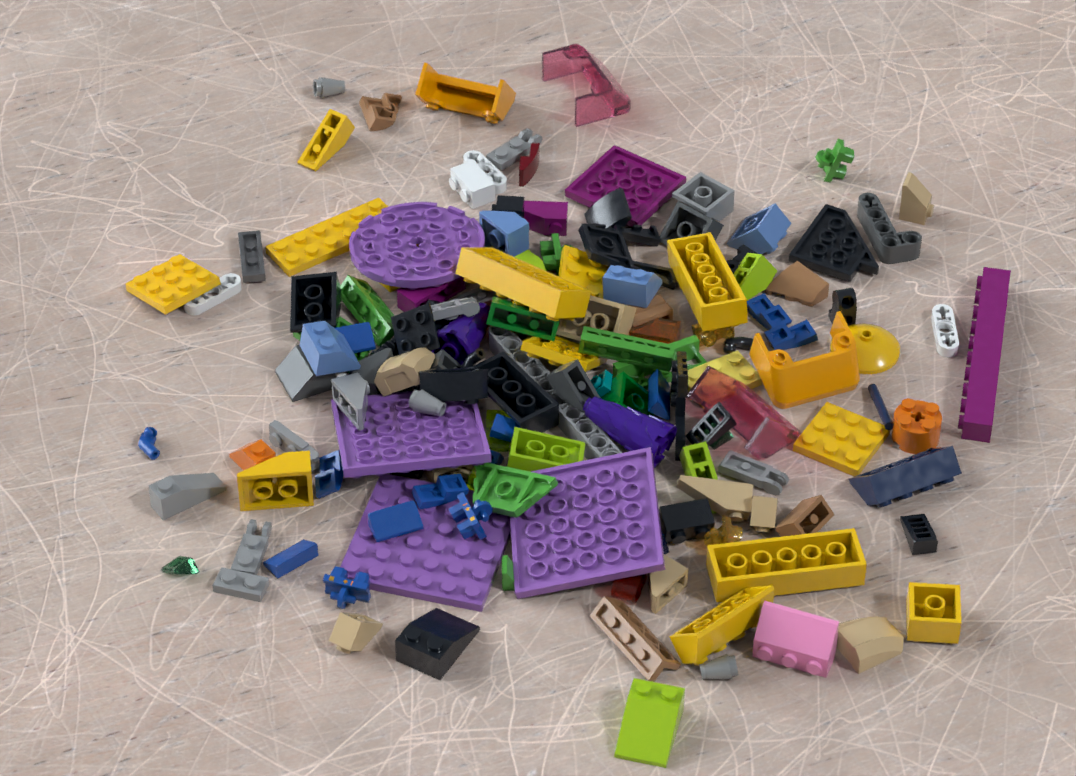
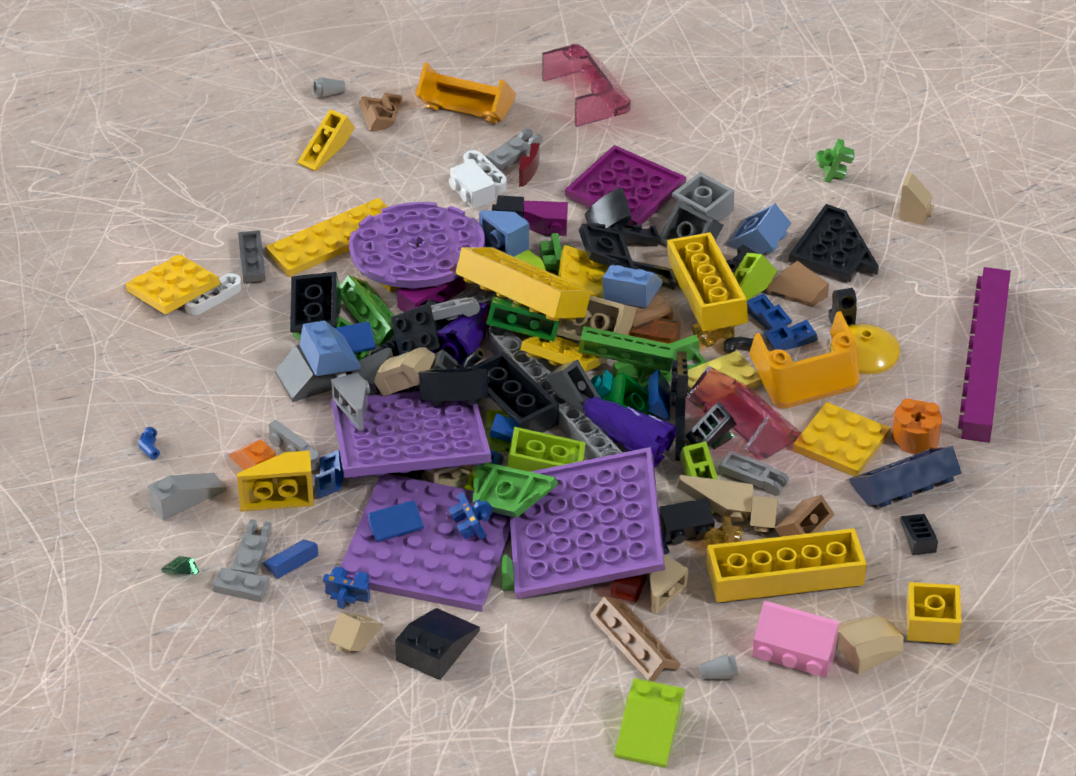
(426, 403): light grey cone -> none
(441, 492): blue slope -> none
(721, 625): yellow slope -> none
(880, 406): dark blue bar -> none
(887, 243): dark grey beam -> none
(942, 337): white beam -> none

